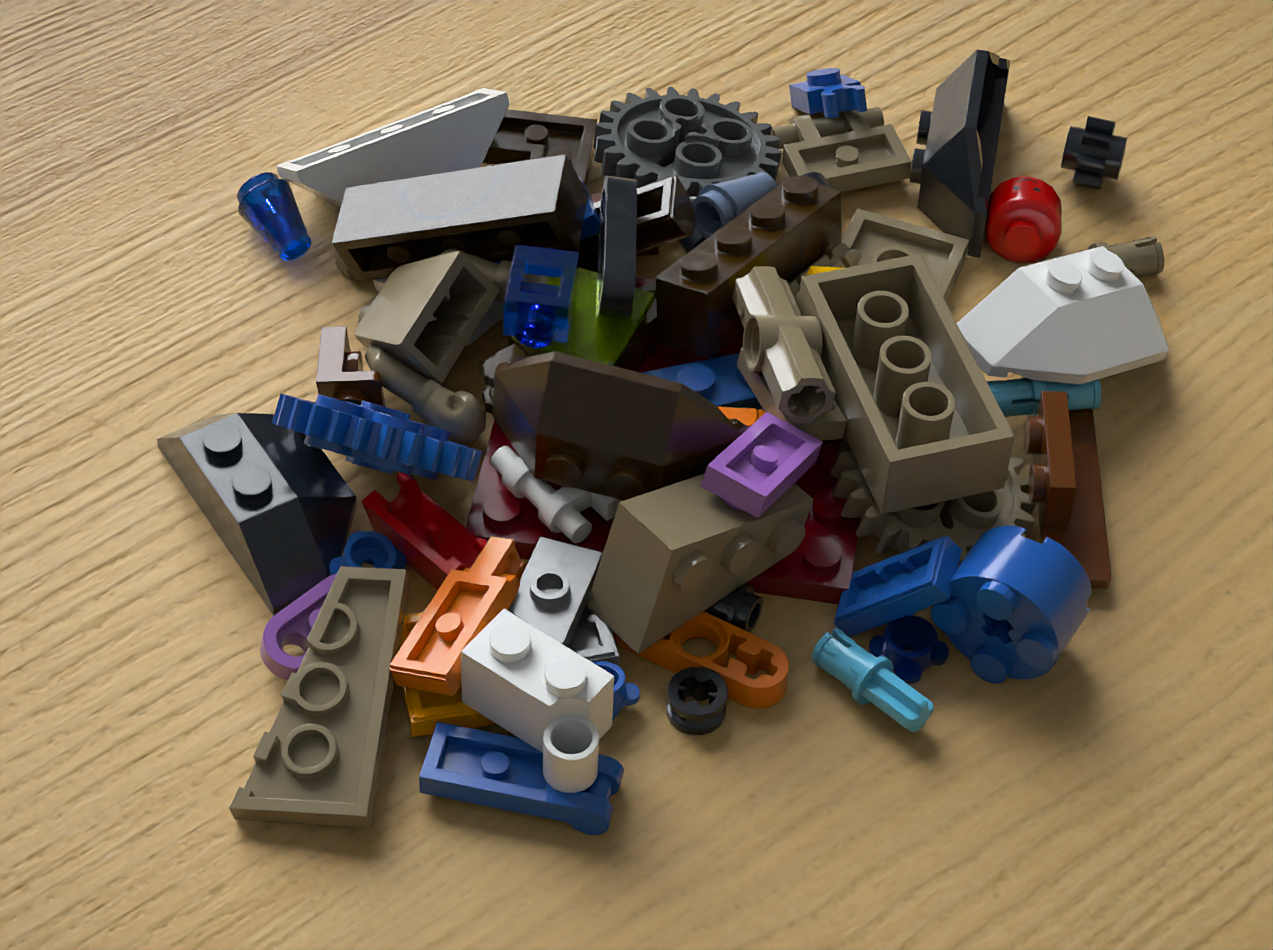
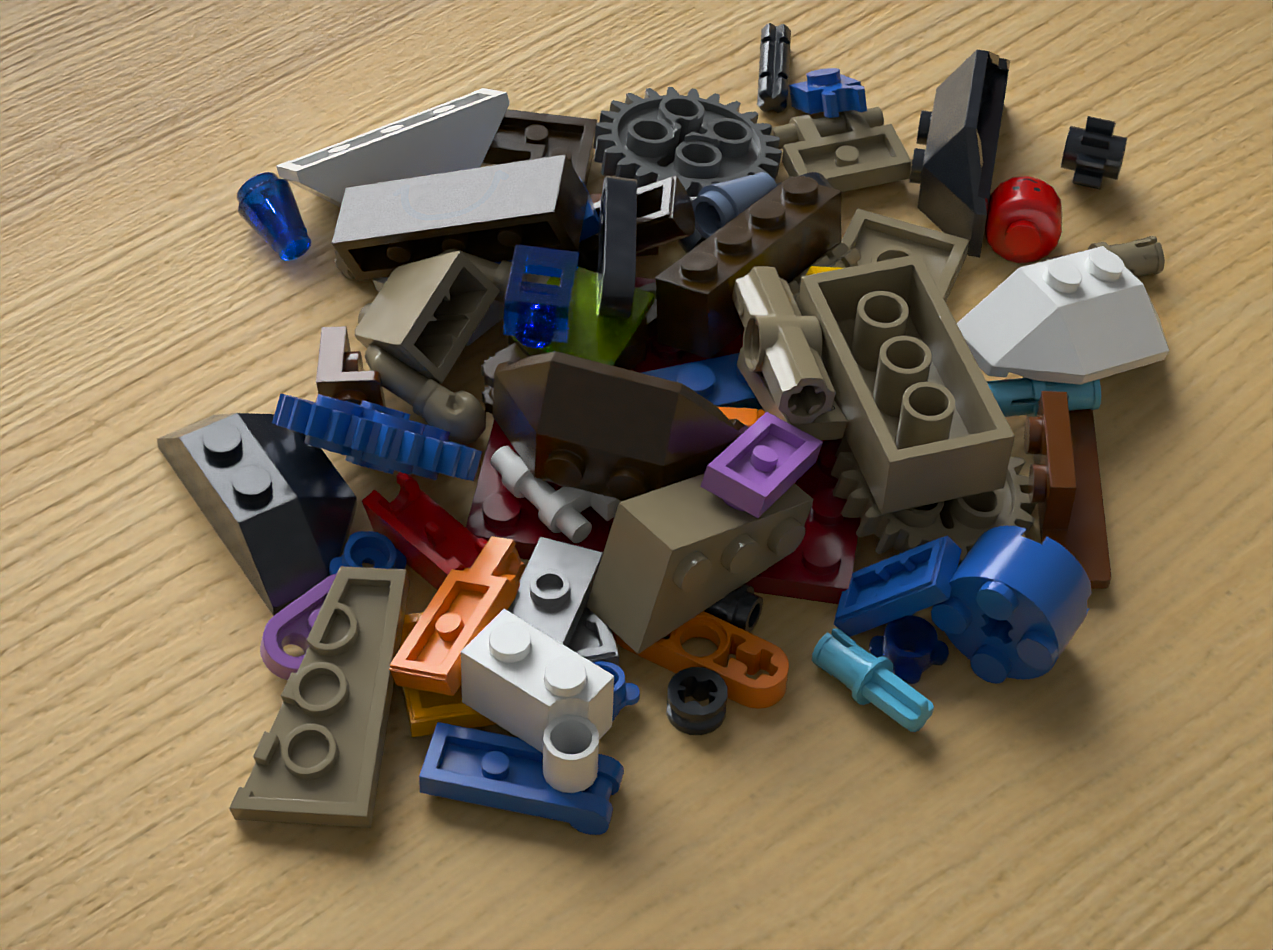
(774, 67): none -> black axle

